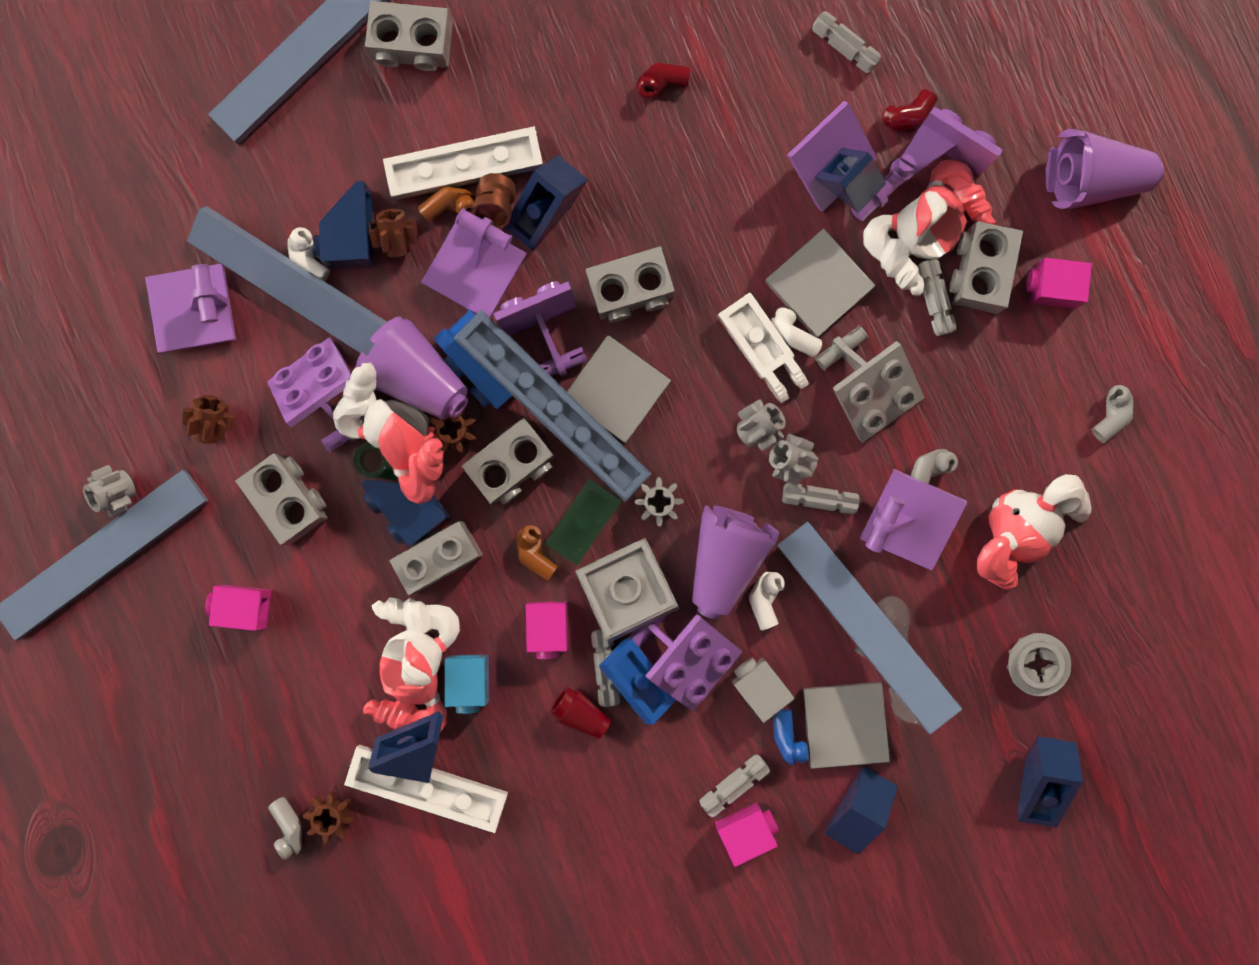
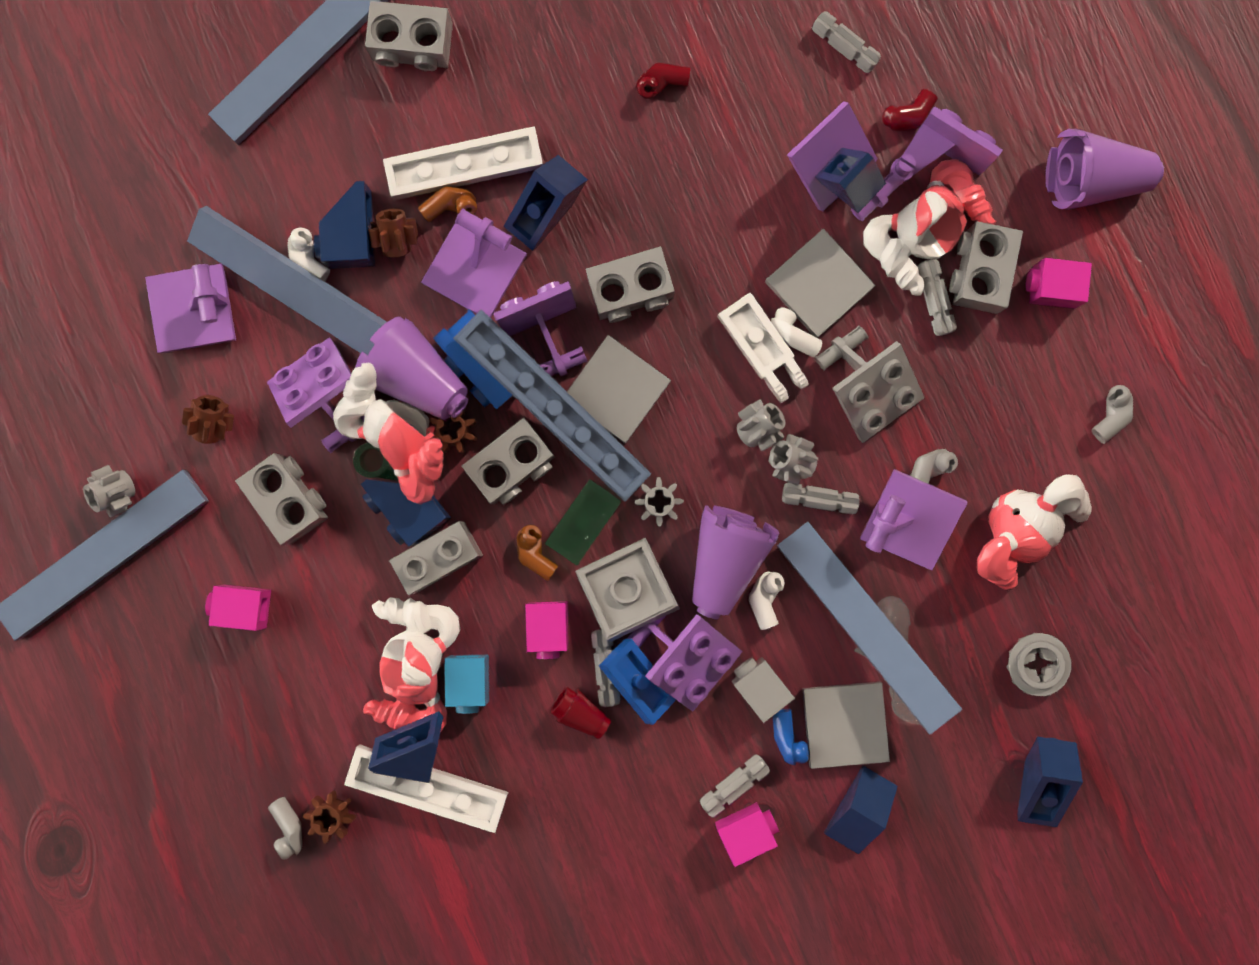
(494, 199): copper wheel -> none

